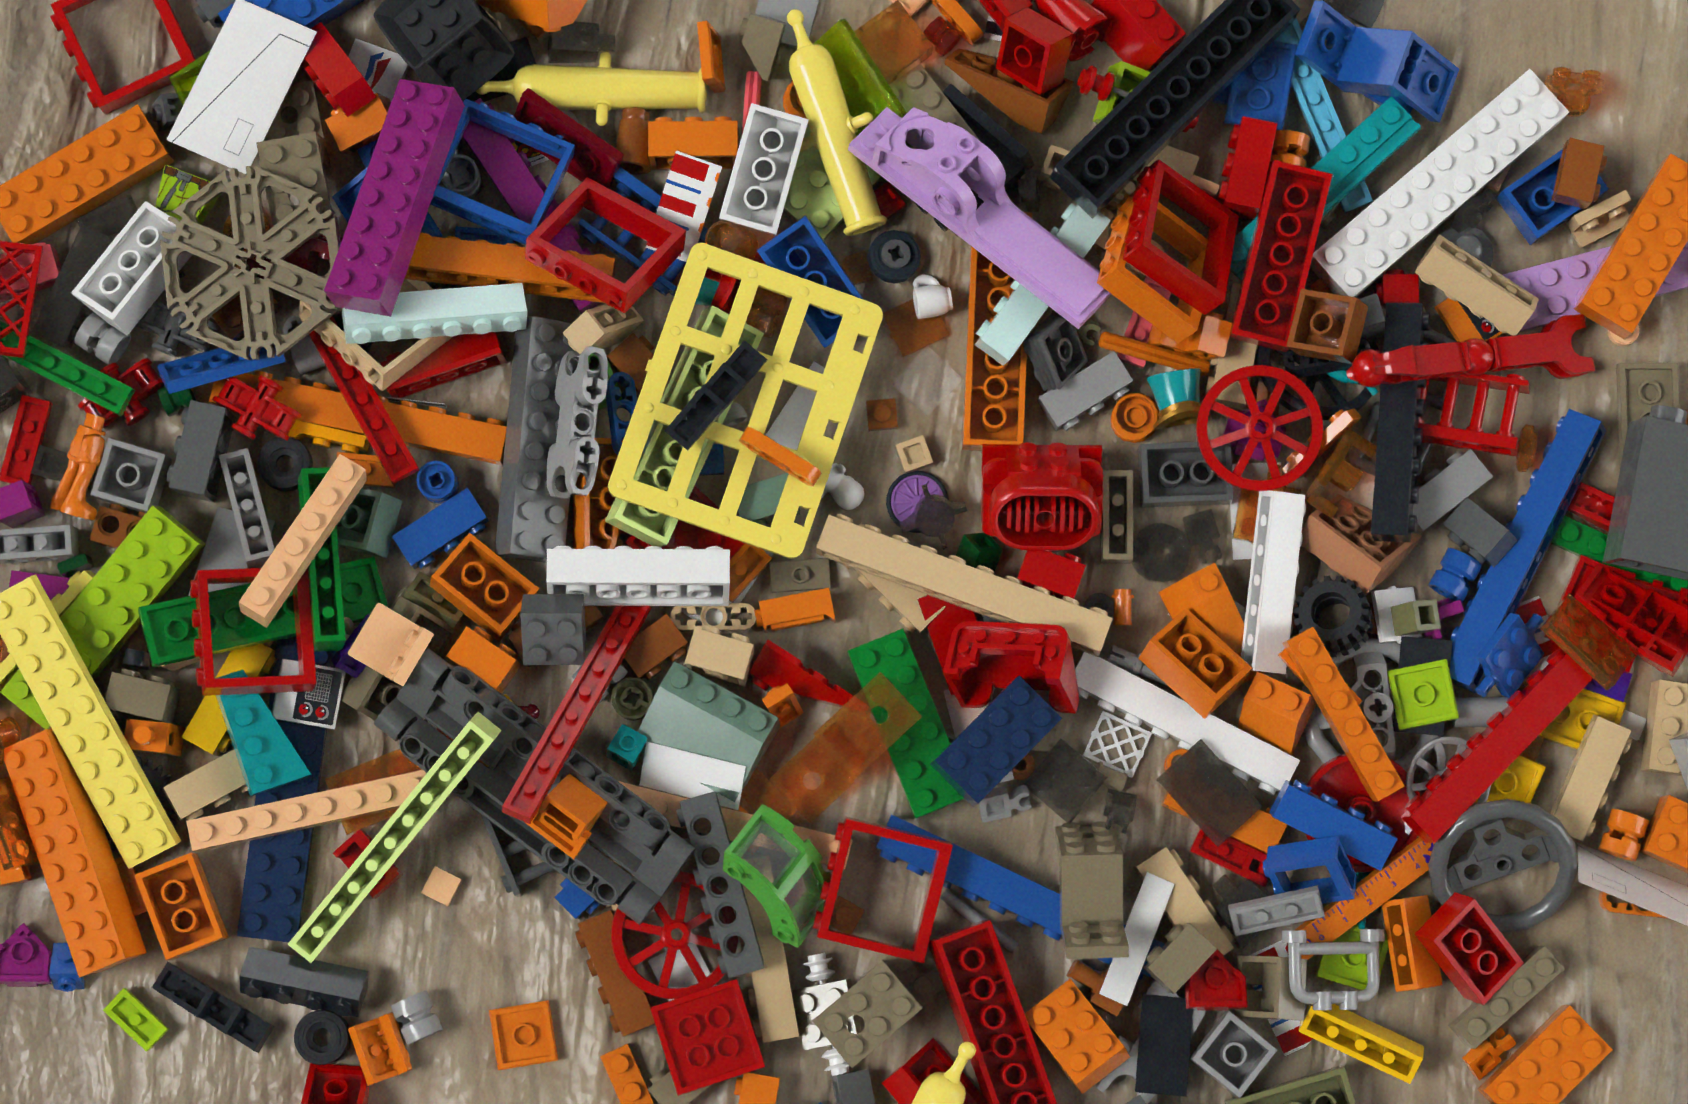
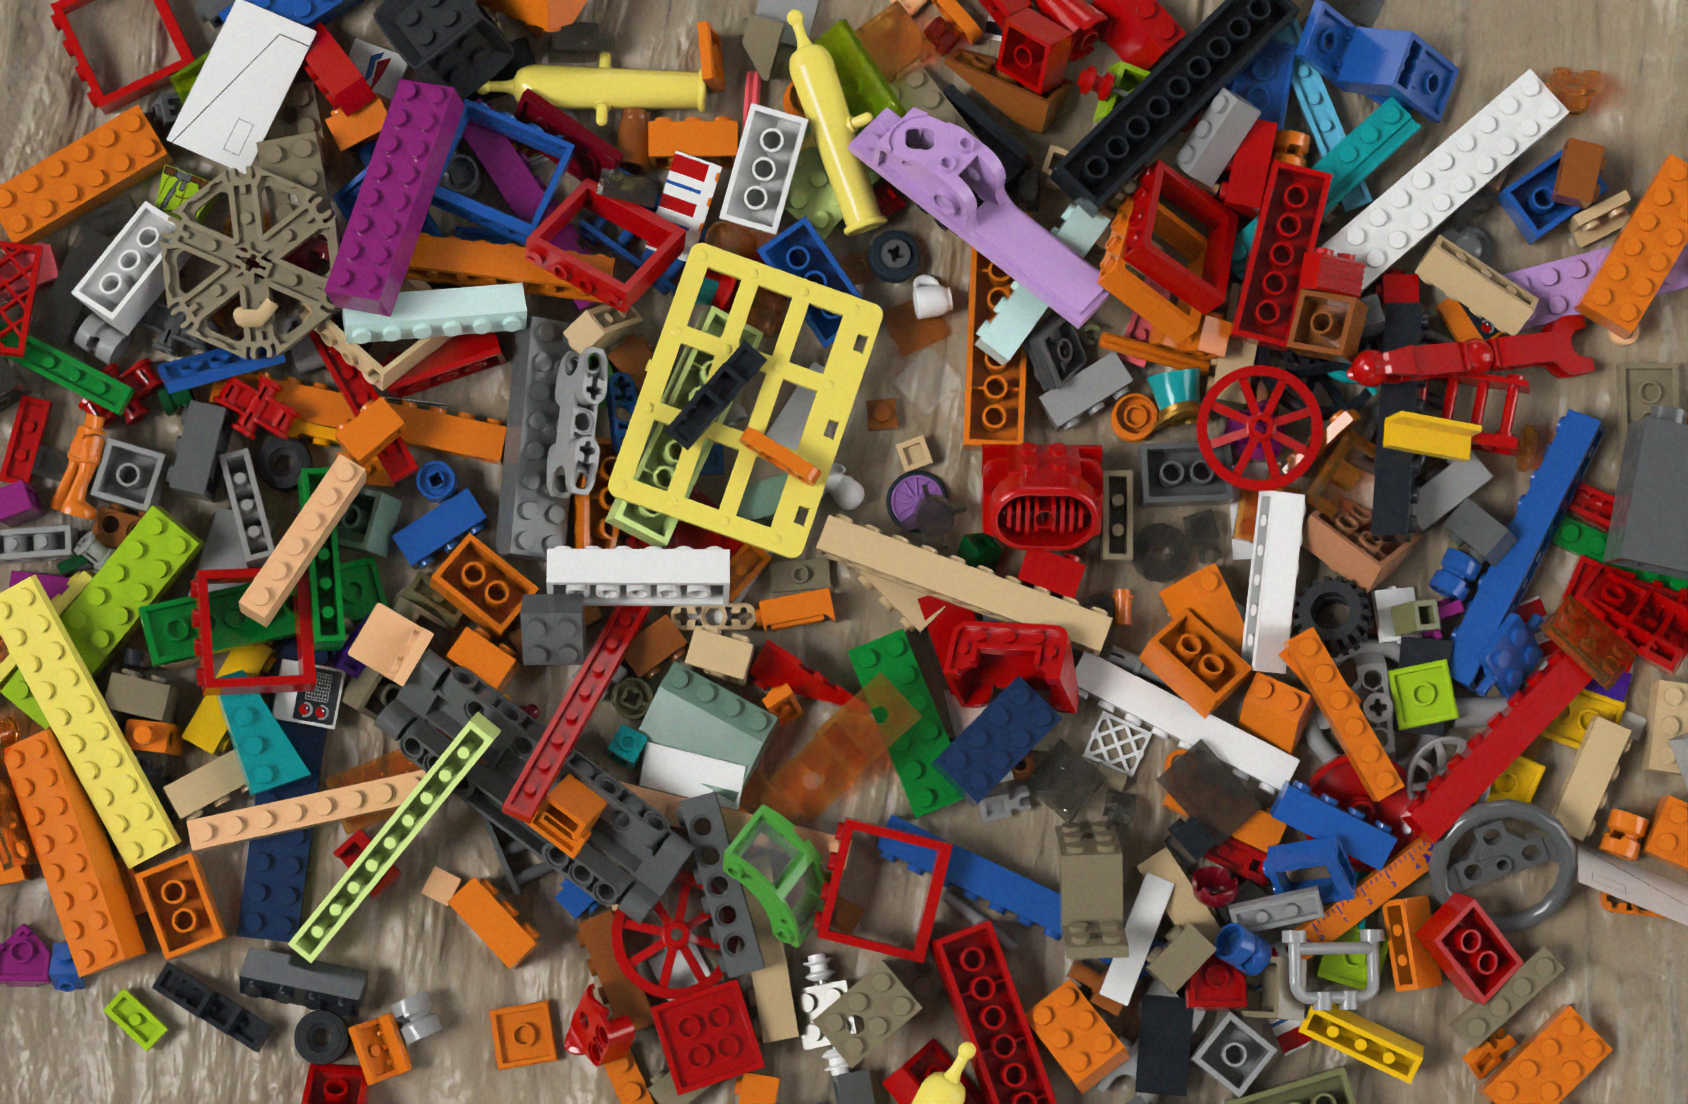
(93, 550): none -> light grey bush
(255, 317): none -> tan arm
(369, 431): none -> orange brick
(495, 921): none -> orange brick
(604, 1038): none -> red piece
(627, 187): none -> clear smoke plate
(1189, 840): none -> black brick
(1214, 886): none -> dark red hair
(1217, 136): none -> light grey brick
(1242, 949): none -> blue wheel
(1332, 274): none -> red brick
(1429, 435): none -> yellow panel

